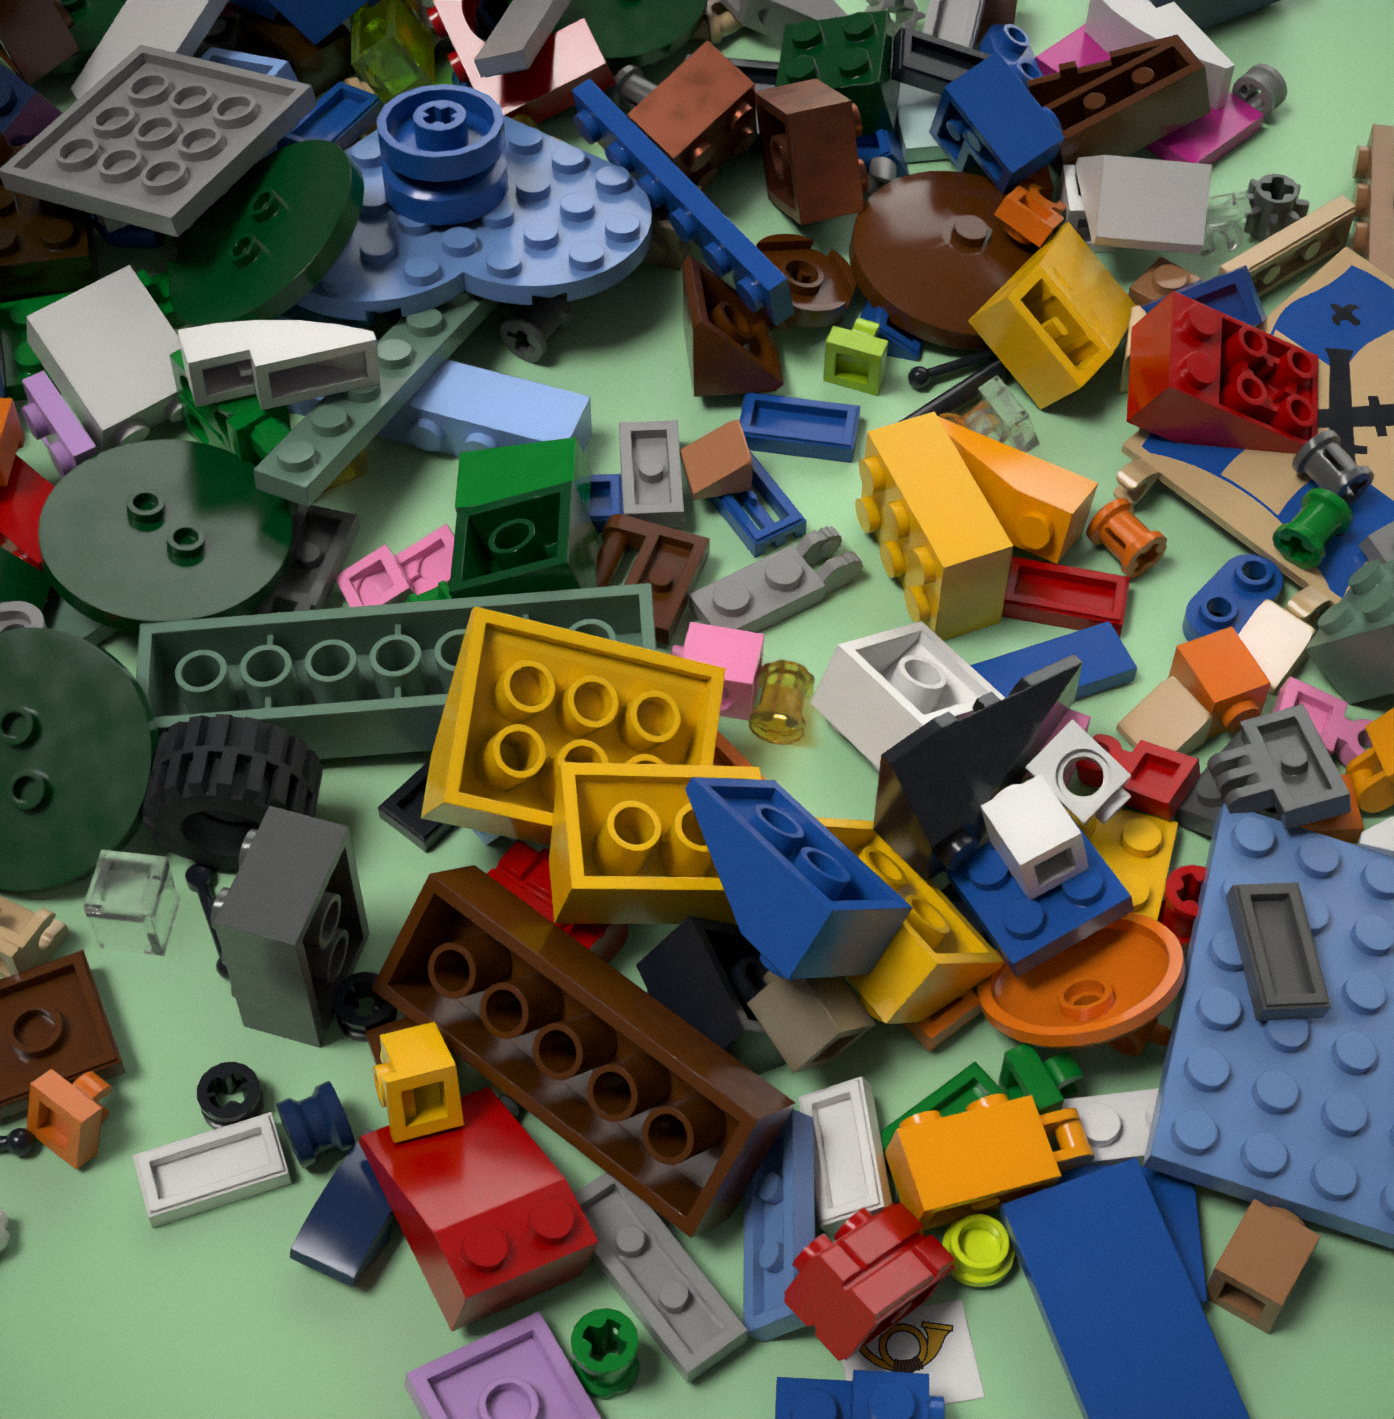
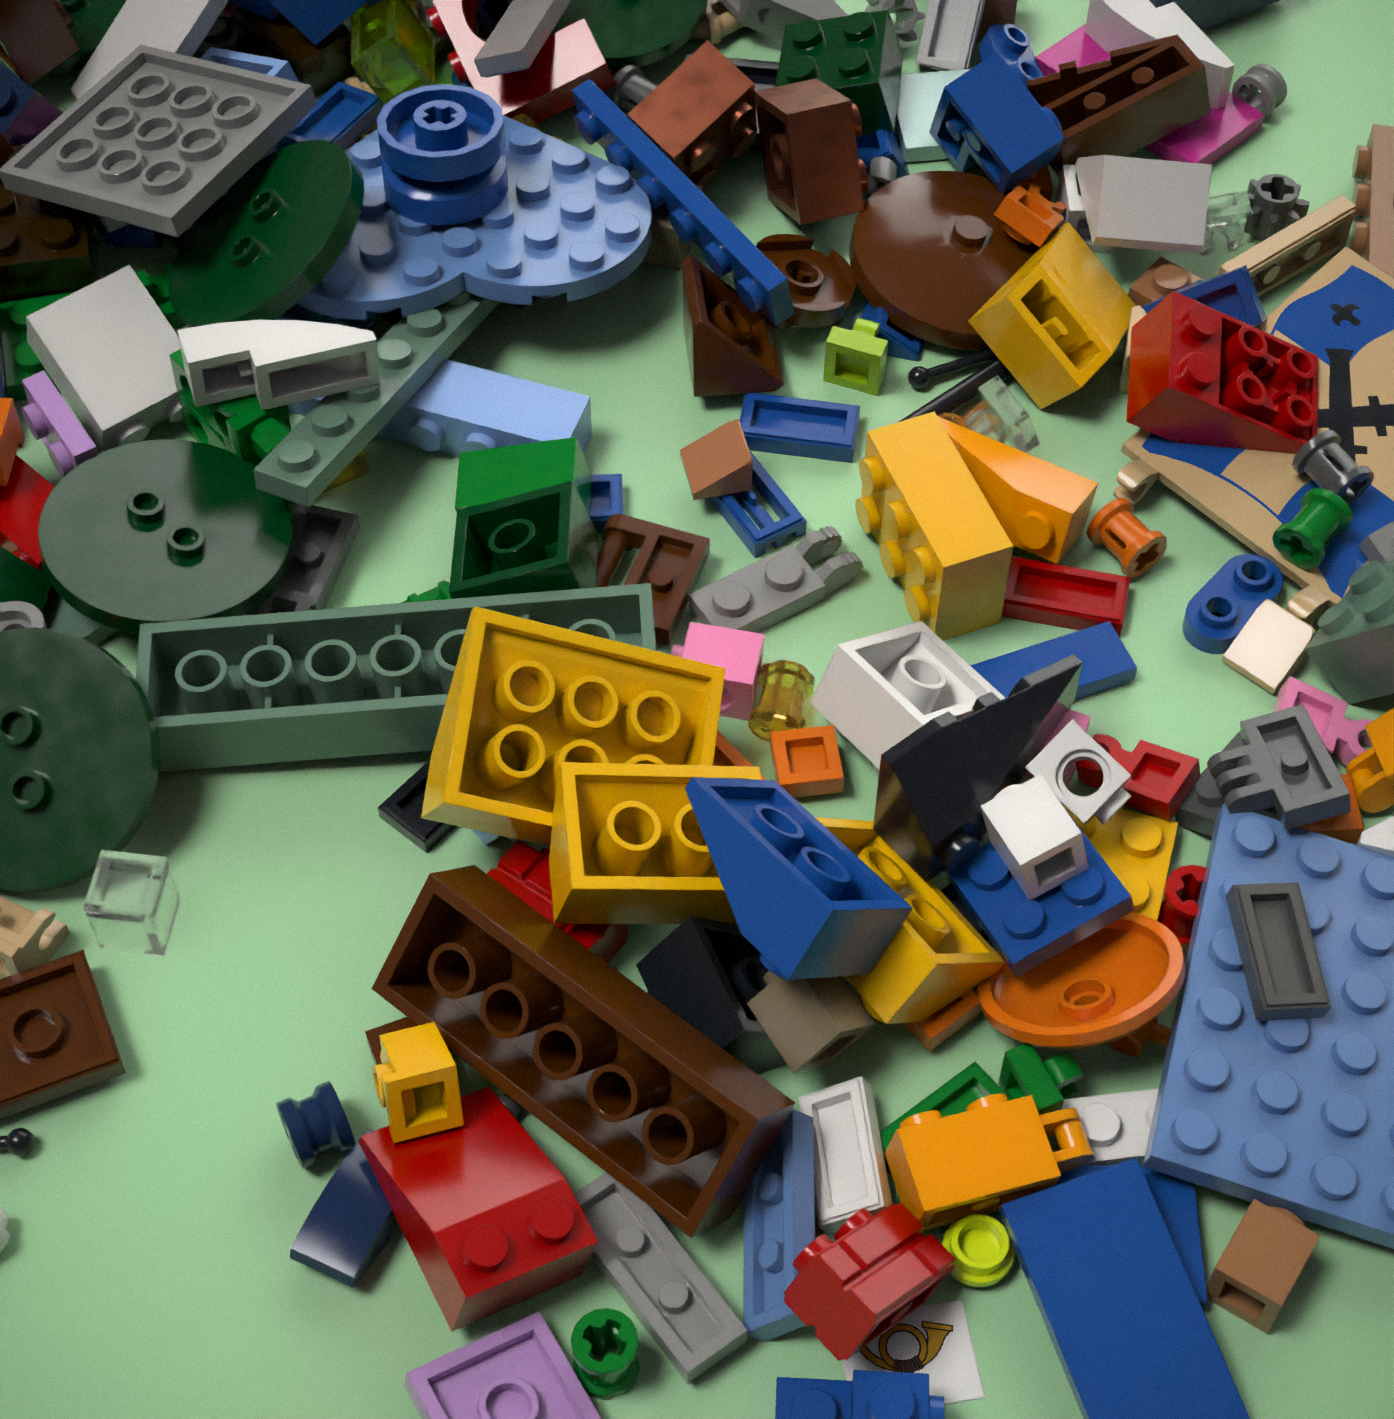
(68, 1114): orange tile -> none
(199, 880): black hinge -> none
(211, 1169): white tile -> none
(219, 779): black tyre -> none
(226, 1079): black bush -> none
(291, 924): dark grey brick -> none
(348, 993): black bush -> none
(392, 578): bright pink slope -> none
(534, 326): dark grey bush -> none
(651, 472): light grey plate -> none
(807, 761): none -> orange plate
(929, 60): black tile -> none
(1167, 719): tan slope -> none
(1222, 678): orange brick -> none

